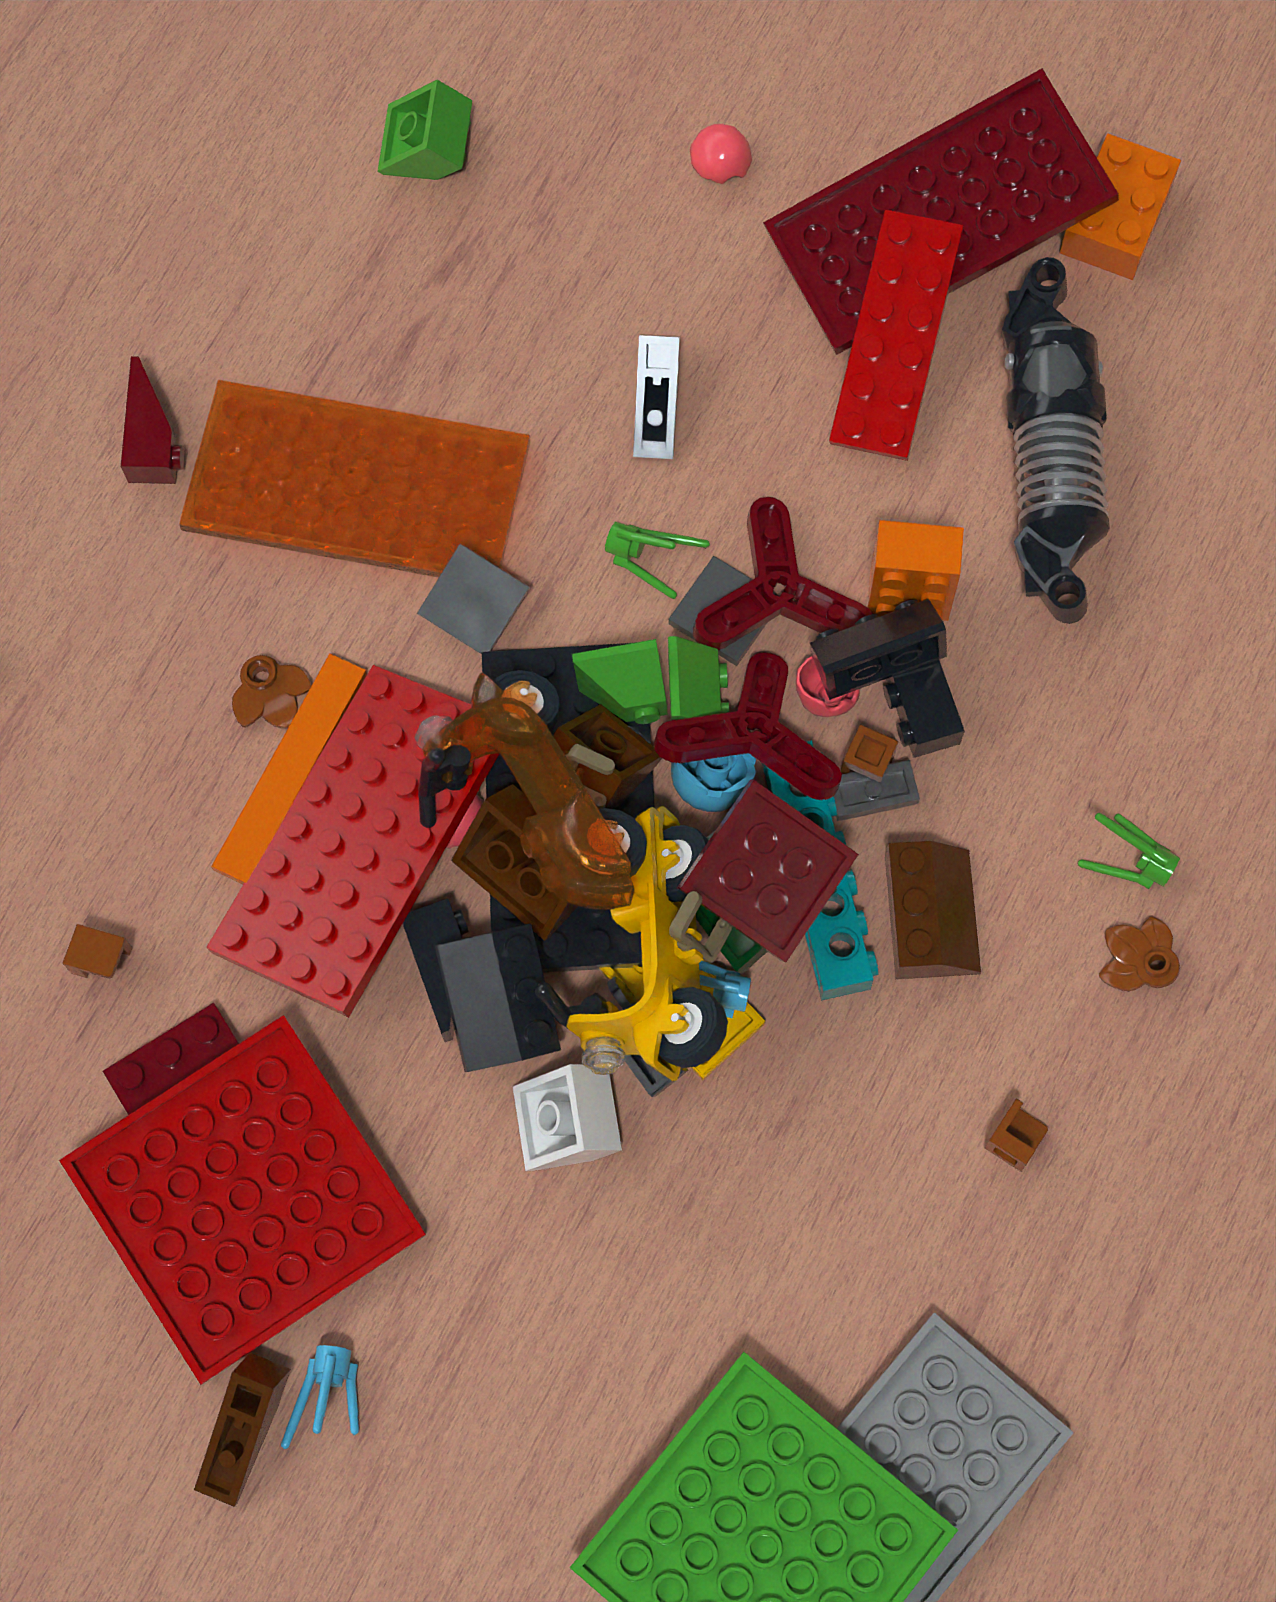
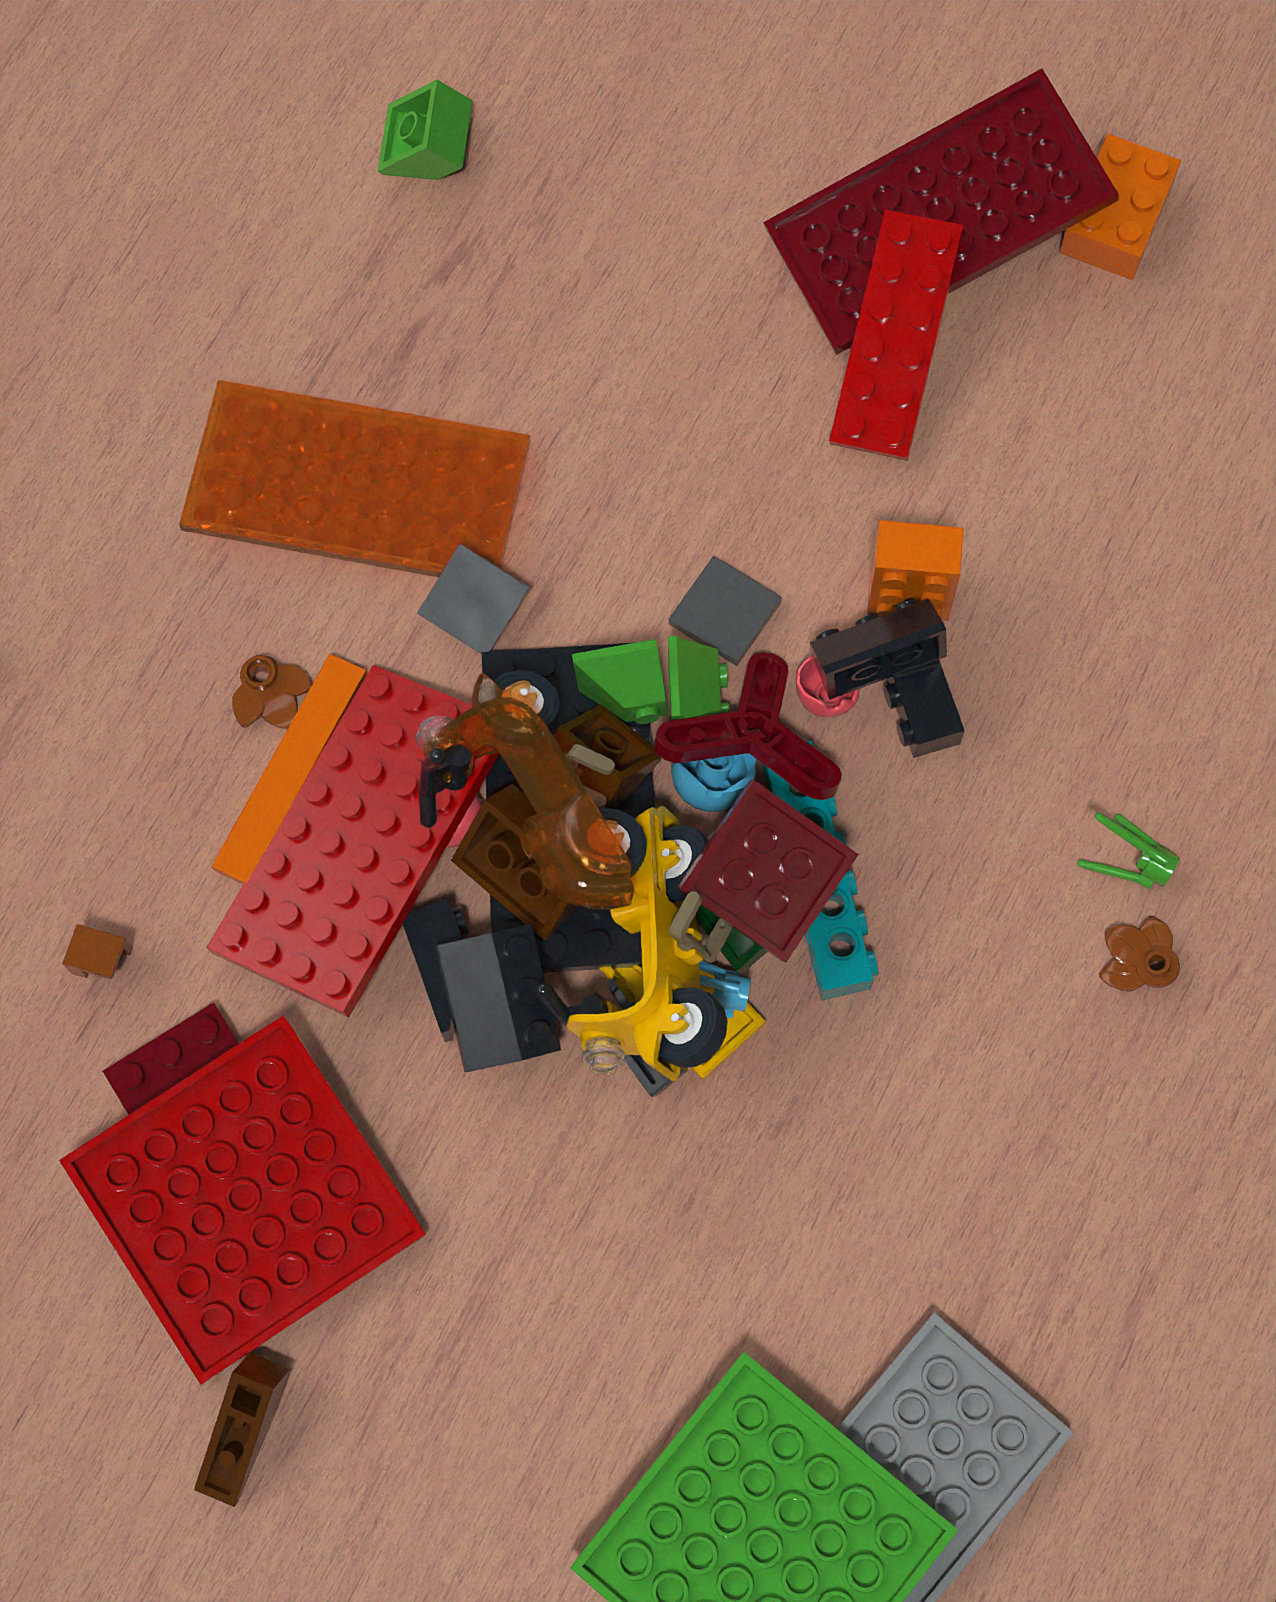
(149, 444): dark red slope -> none
(329, 1370): medium azure plant -> none
(566, 1118): white slope -> none
(629, 542): bright green plant -> none
(656, 396): slope -> none
(720, 153): coral hair -> none
(772, 564): dark red piece -> none
(865, 796): flat silver plate -> none
(869, 753): dark orange panel -> none
(931, 910): reddish brown slope -> none
(1016, 1137): dark orange panel -> none
(1056, 423): black piece -> none

